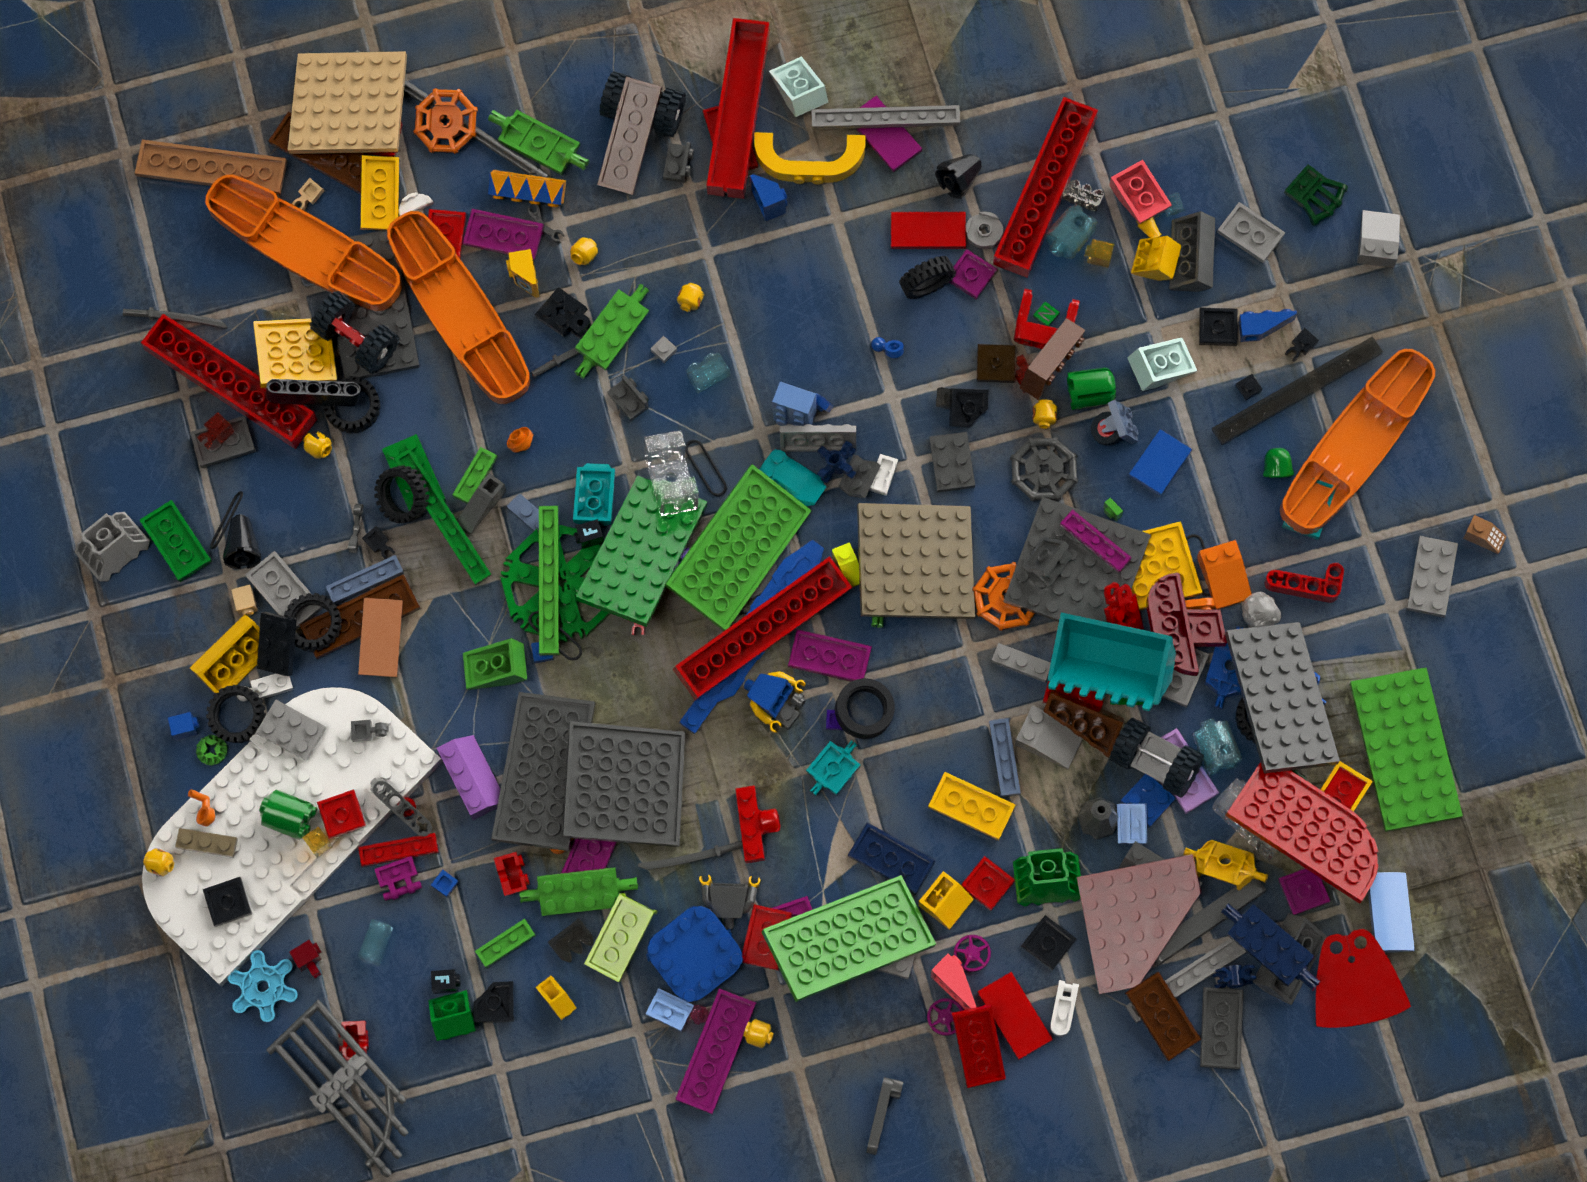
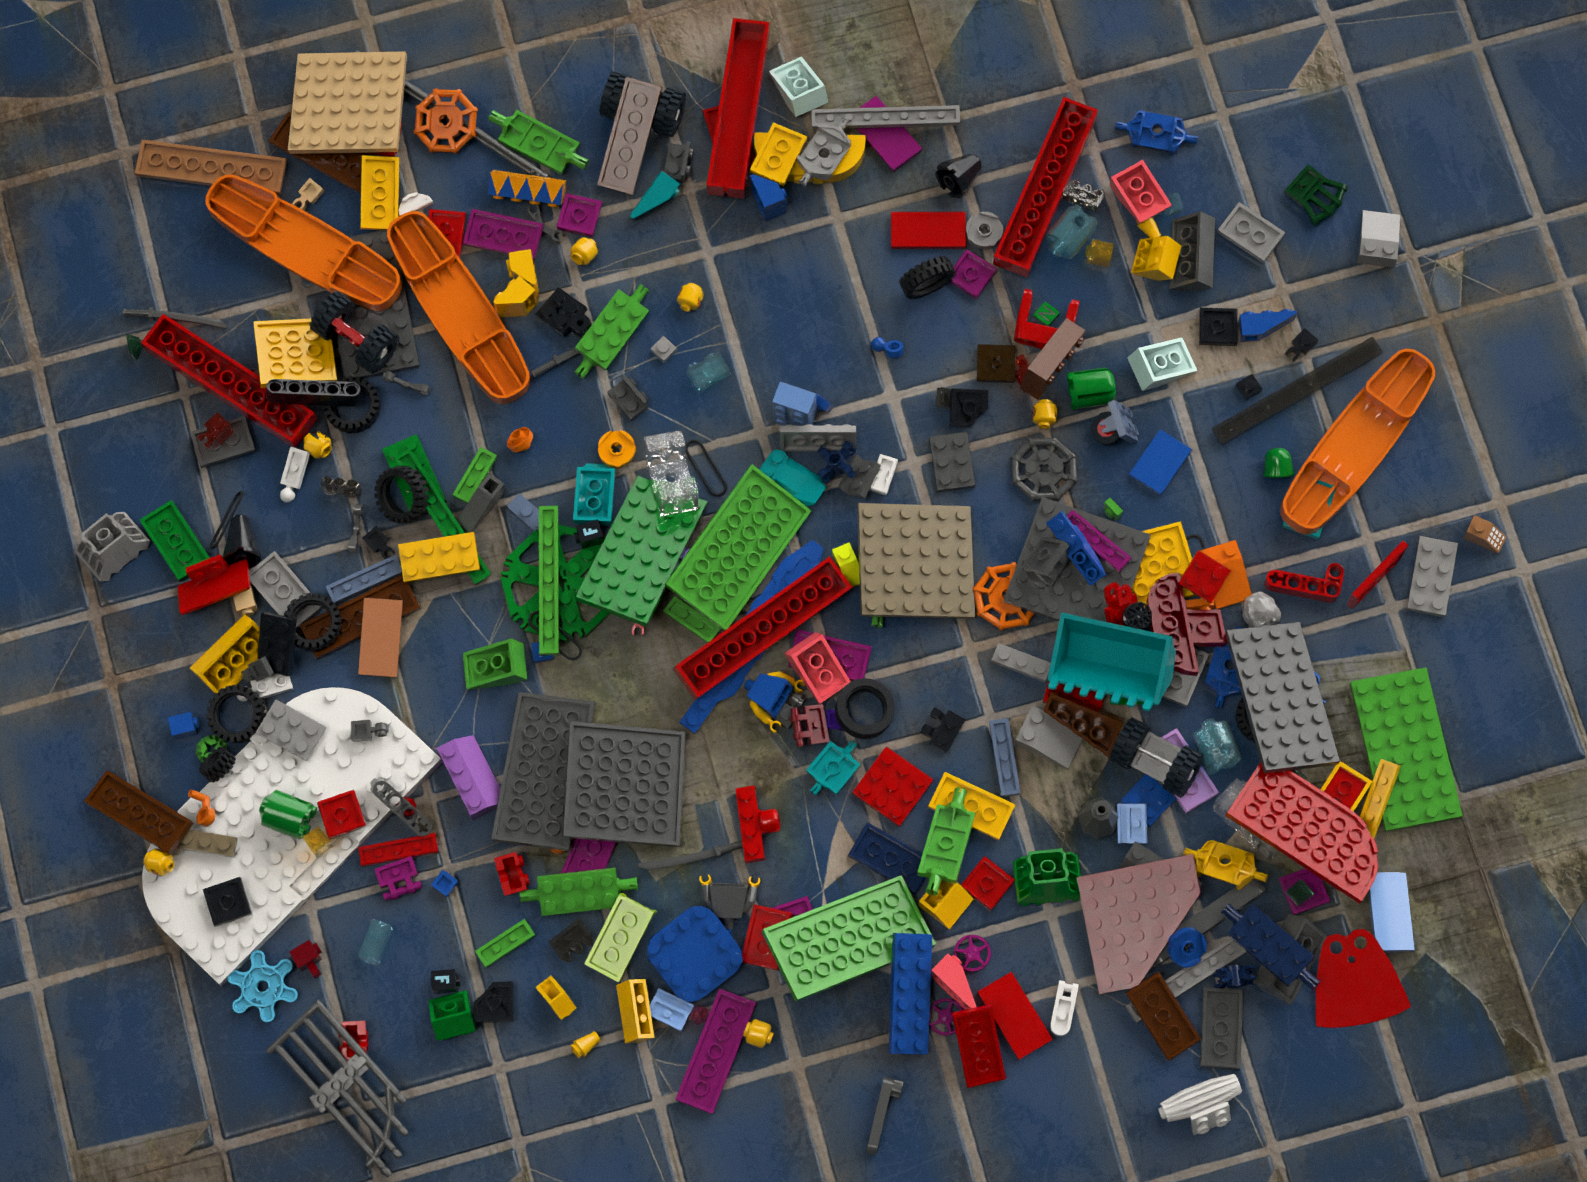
(134, 346): none -> clear green slope
(138, 812): none -> reddish brown plate
(212, 582): none -> red bracket
(217, 764): none -> black tyre
(257, 669): none -> dark grey plate
(293, 473): none -> white plate
(349, 489): none -> clear smoke plate
(419, 388): none -> dark grey piece
(439, 557): none -> yellow plate
(516, 299): none -> yellow slope
(579, 215): none -> magenta plate
(585, 1044): none -> yellow cone
(616, 459): none -> light orange plate
(635, 1011): none -> yellow brick
(659, 191): none -> teal slope
(691, 620): none -> bright green plate
(778, 154): none -> yellow plate
(815, 724): none -> dark red plate
(817, 667): none -> coral slope
(827, 139): none -> light grey plate
(892, 786): none -> red plate
(910, 993): none -> blue plate
(946, 732): none -> black plate
(946, 842): none -> bright green plate
(1048, 942): black tile -> none
(1079, 548): none -> blue slope
(1137, 615): none -> black wheel
(1170, 138): none -> blue plate
(1176, 947): none -> blue plate
(1203, 1103): none -> white plate
(1204, 576): none -> red plate
(1299, 893): none -> clear green plate
(1371, 581): none -> red tile
(1379, 795): none -> yellow plate

